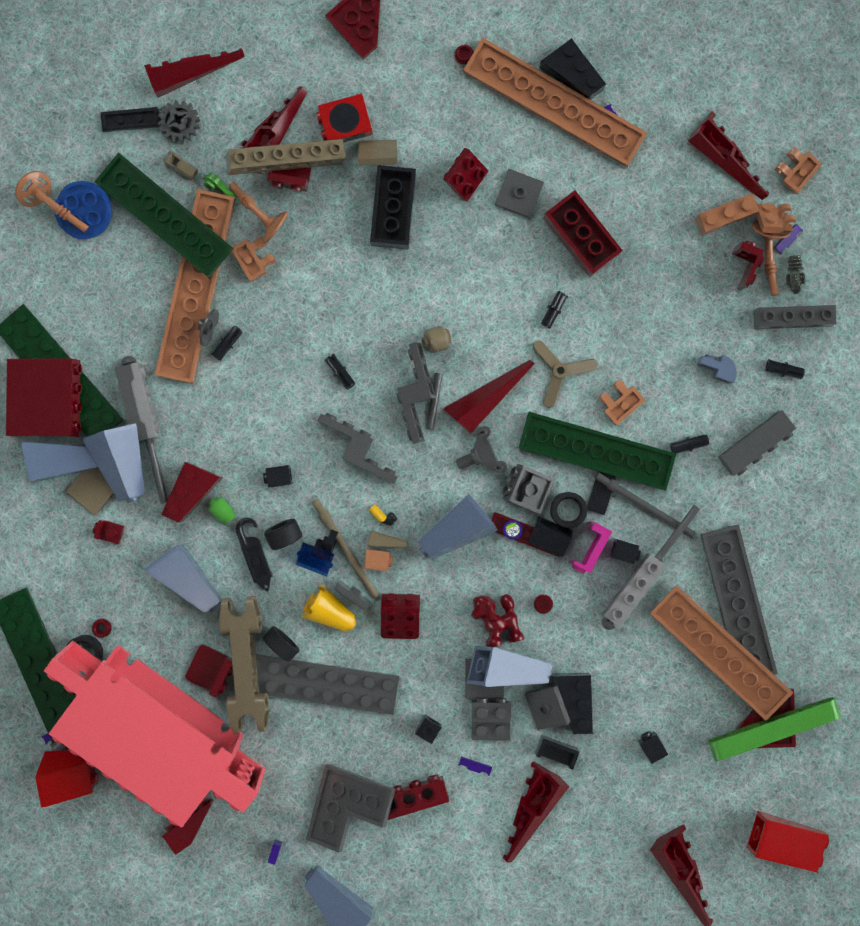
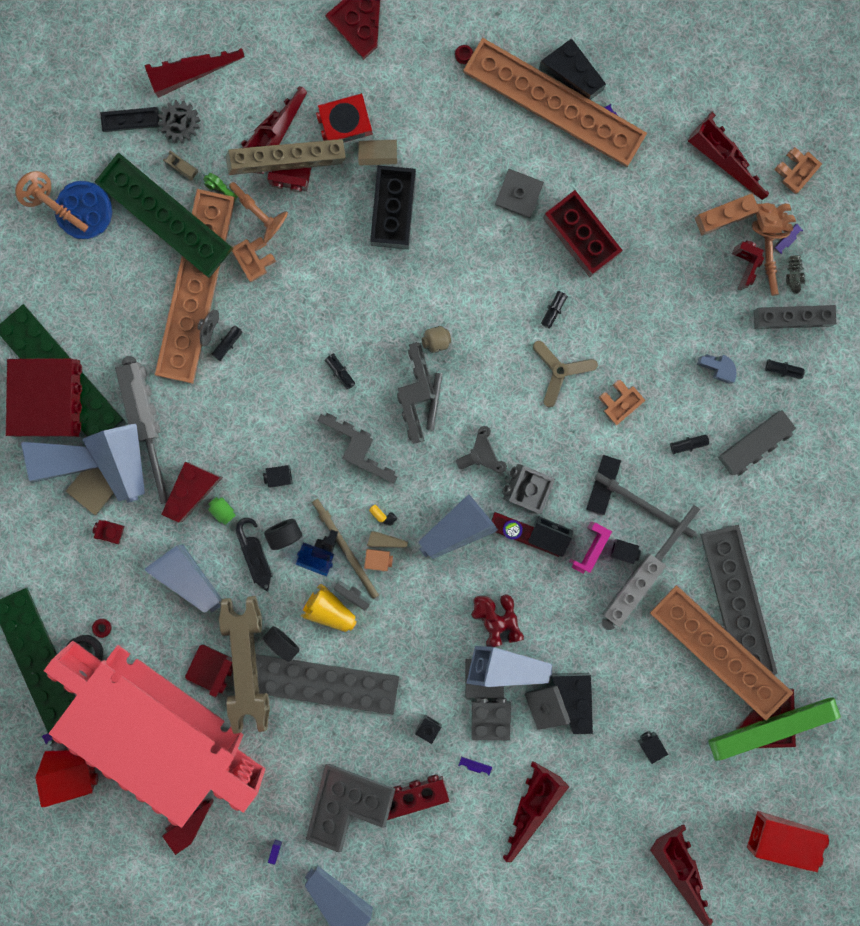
(400, 616): dark red bracket -> none
(465, 174): dark red plate -> none
(477, 405): dark red wedge -> none
(543, 604): dark red plate -> none
(557, 751): black panel -> none
(582, 505): black tyre -> none
(597, 451): dark green plate -> none

